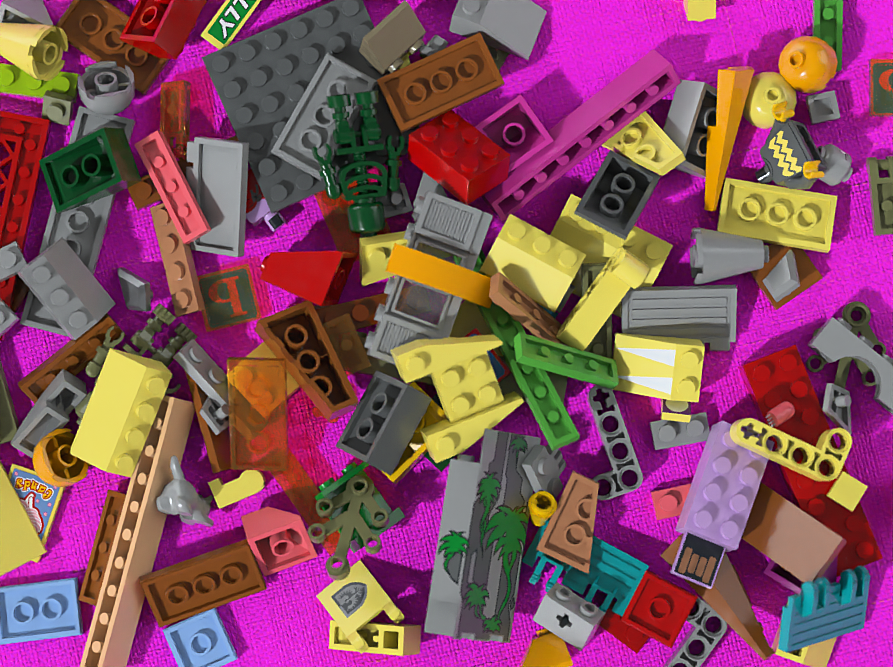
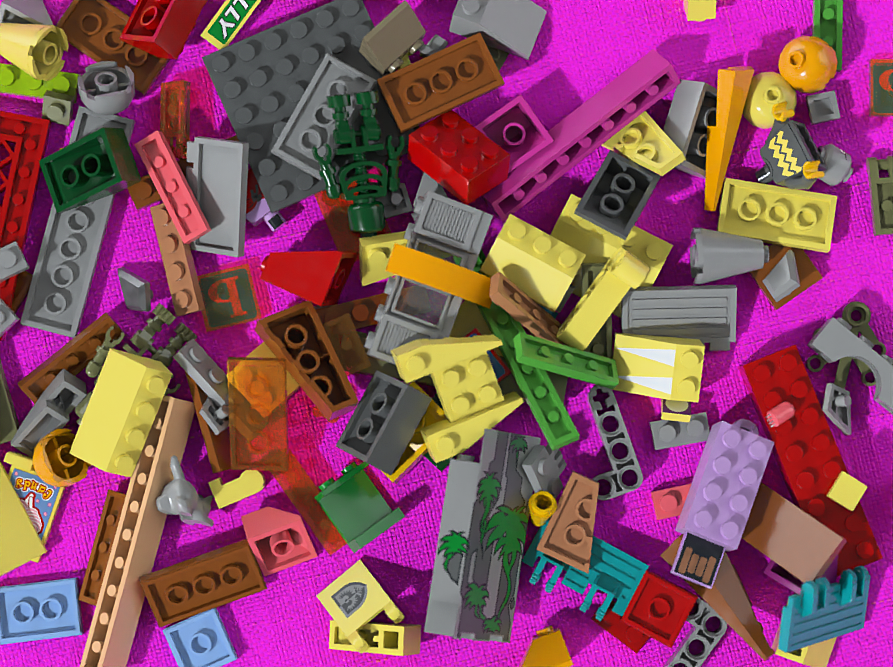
(19, 460): none -> light yellow tile
(66, 289): light grey slope -> none
(349, 521): olive plant -> none
(568, 616): light grey brick -> none
(787, 444): light yellow beam -> none

